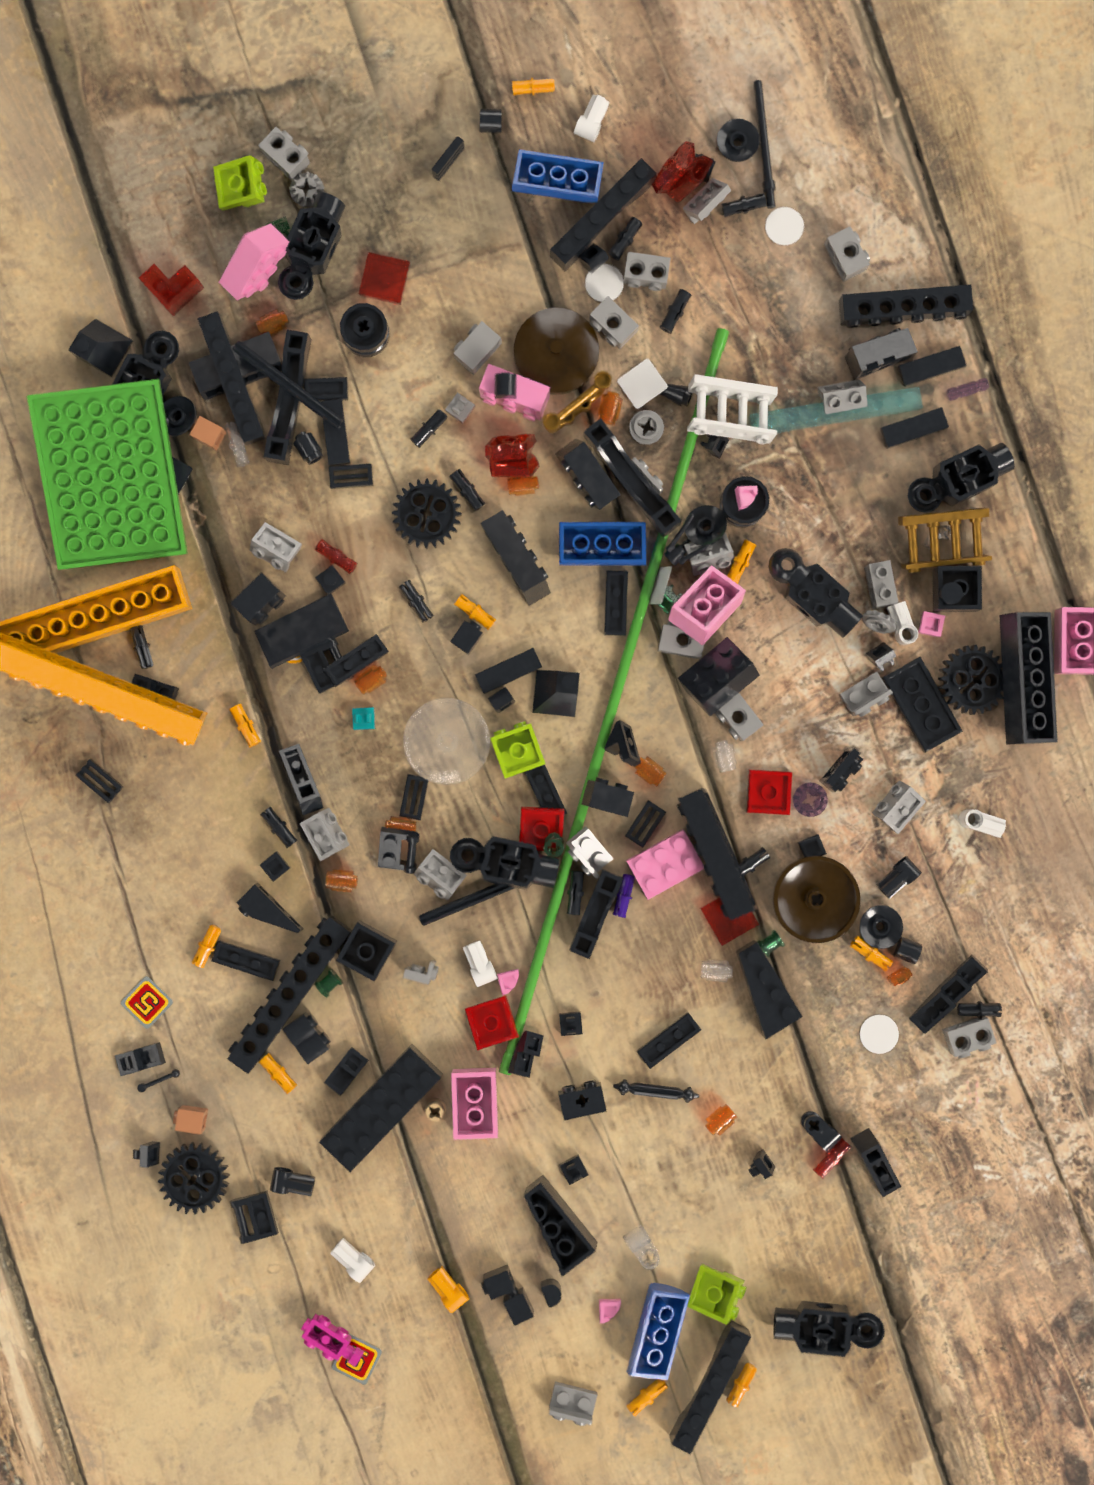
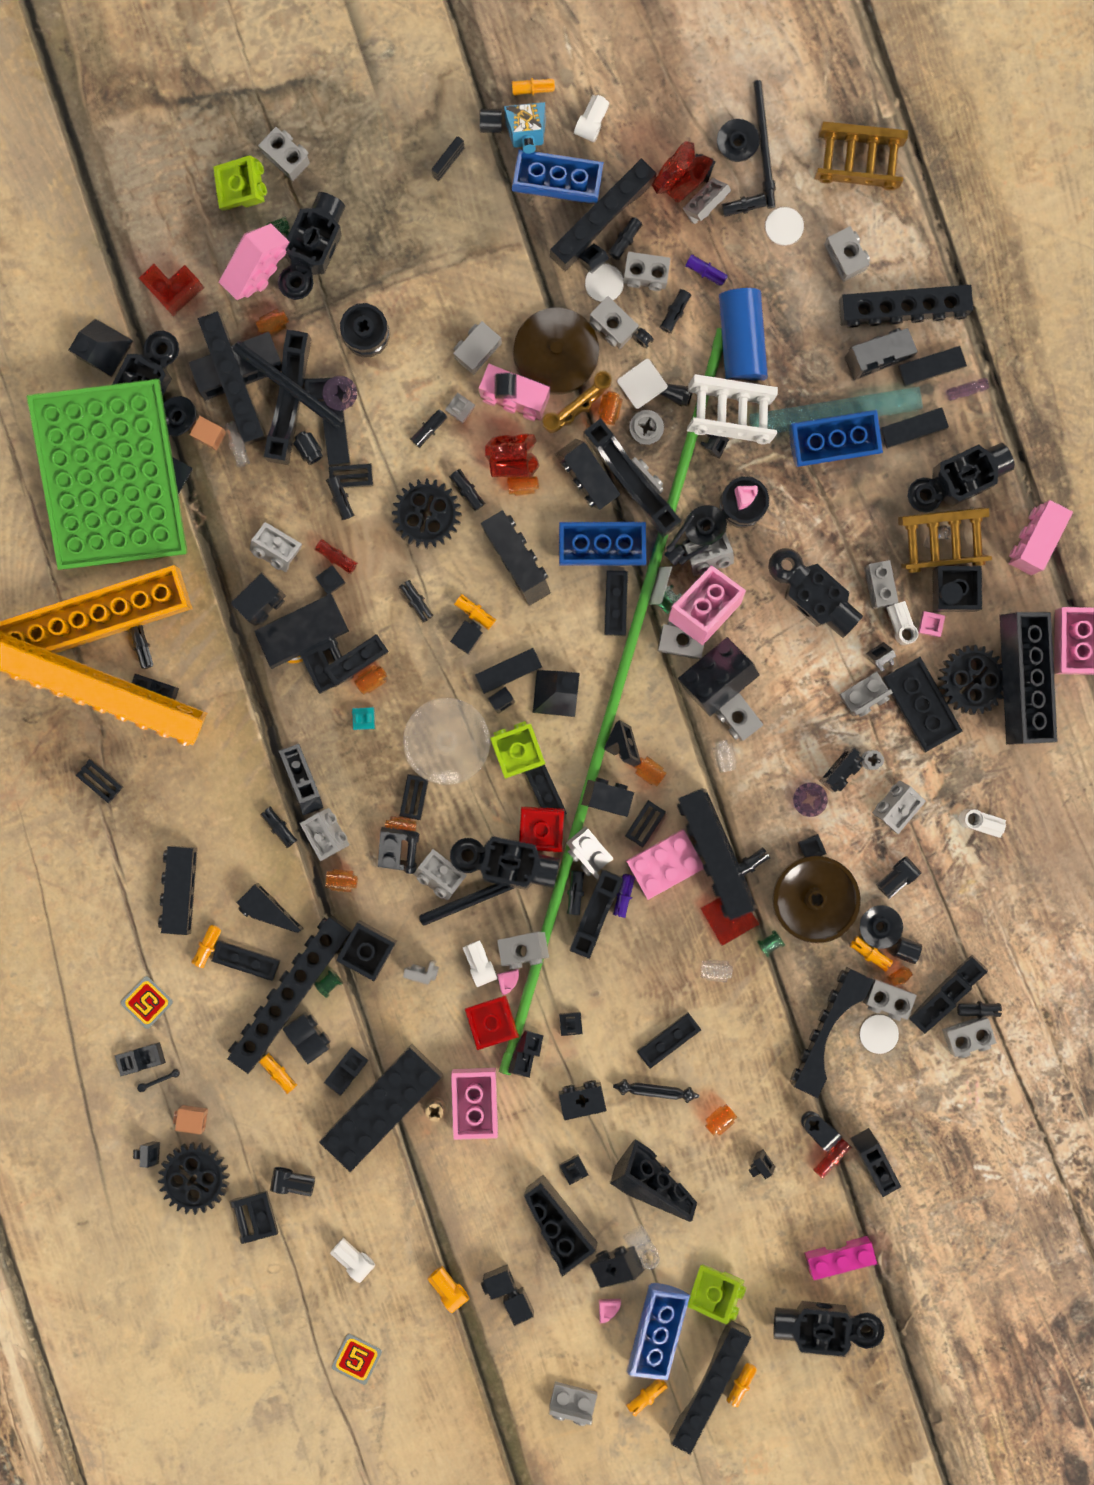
(178, 890): none -> black brick
(245, 725): light orange pin -> none
(275, 866): black tile -> none
(298, 194): light grey gear -> none
(324, 1340): dark pink brick -> none
(330, 389): none -> clear purple gear
(340, 497): none -> black pin
(384, 278): clear red tile -> none
(511, 949): none -> light grey brick
(526, 125): none -> torso
(552, 1291): black brick -> none
(553, 852): clear green bush -> none
(616, 1266): none -> black brick
(643, 338): none -> black bush
(646, 1180): none -> black wedge
(706, 270): none -> dark purple axle
(741, 561): light orange pin -> none
(743, 334): none -> blue brick
(769, 792): red tile -> none
(769, 996): black wedge -> none
(835, 438): none -> blue brick
(843, 396): light grey bracket -> none
(850, 990): none -> black arch
(853, 1256): none -> dark pink arch
(872, 137): none -> pearl gold fence
(876, 755): none -> light grey bush
(879, 622): light grey gear -> none
(891, 995): none -> light grey brick
(1039, 537): none -> bright pink brick

